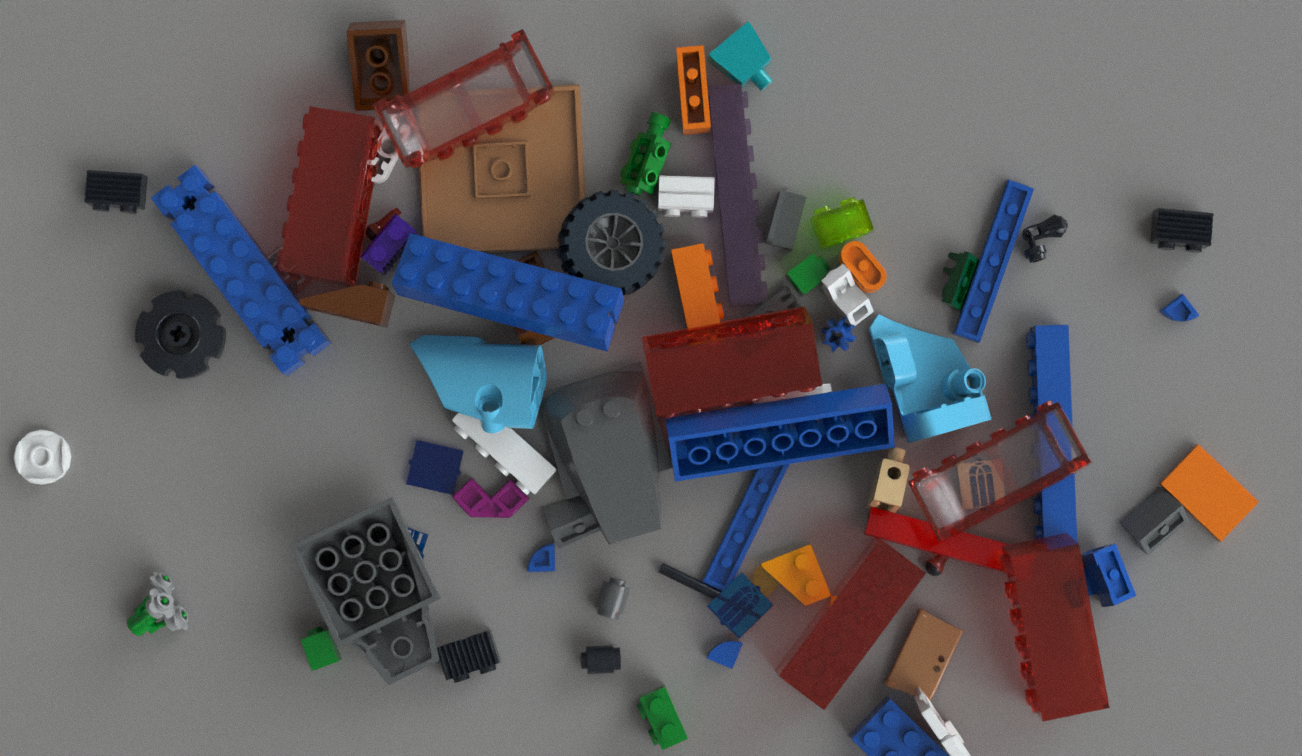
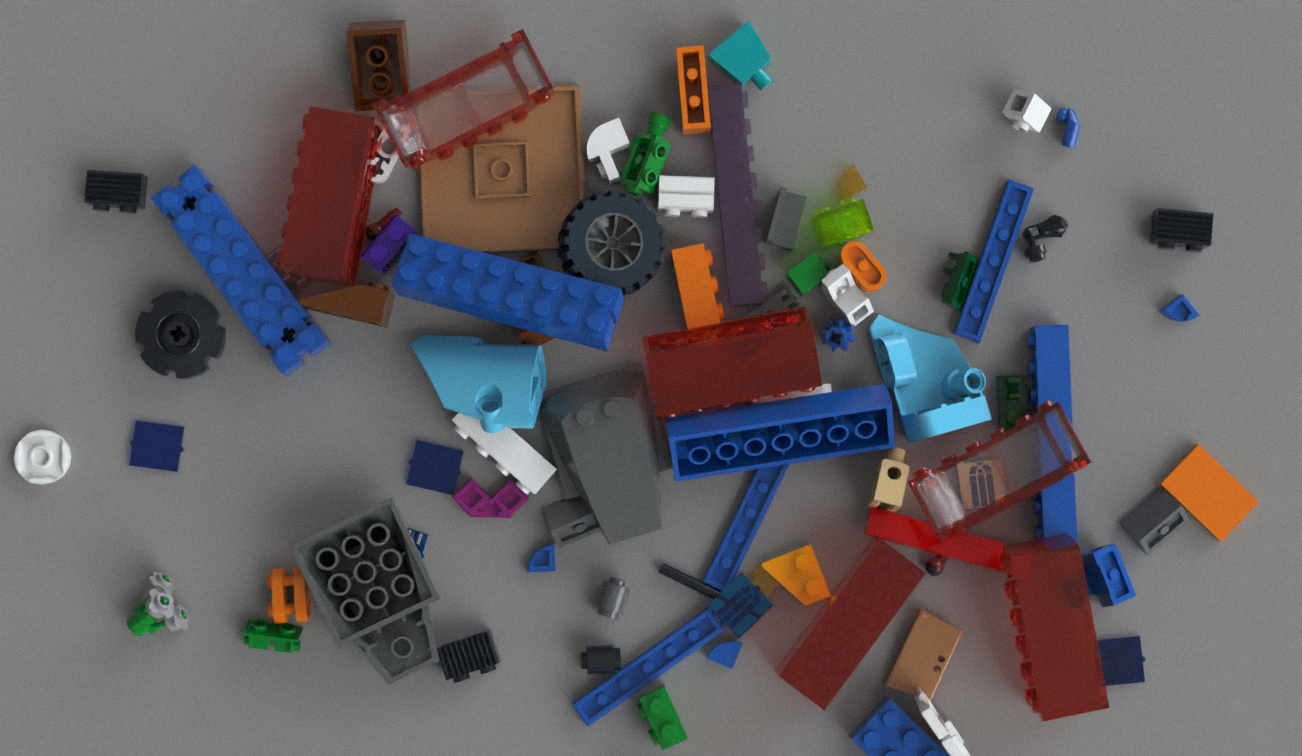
(156, 446): none -> clear blue piece
(260, 633): none -> green hinge
(280, 607): none -> orange brick
(320, 648): green brick -> none
(604, 142): none -> white brick
(647, 667): none -> blue tile
(851, 183): none -> clear yellow tile
(1011, 400): none -> dark green plate
(1026, 111): none -> white brick
(1072, 126): none -> blue arm
(1122, 660): none -> clear blue piece

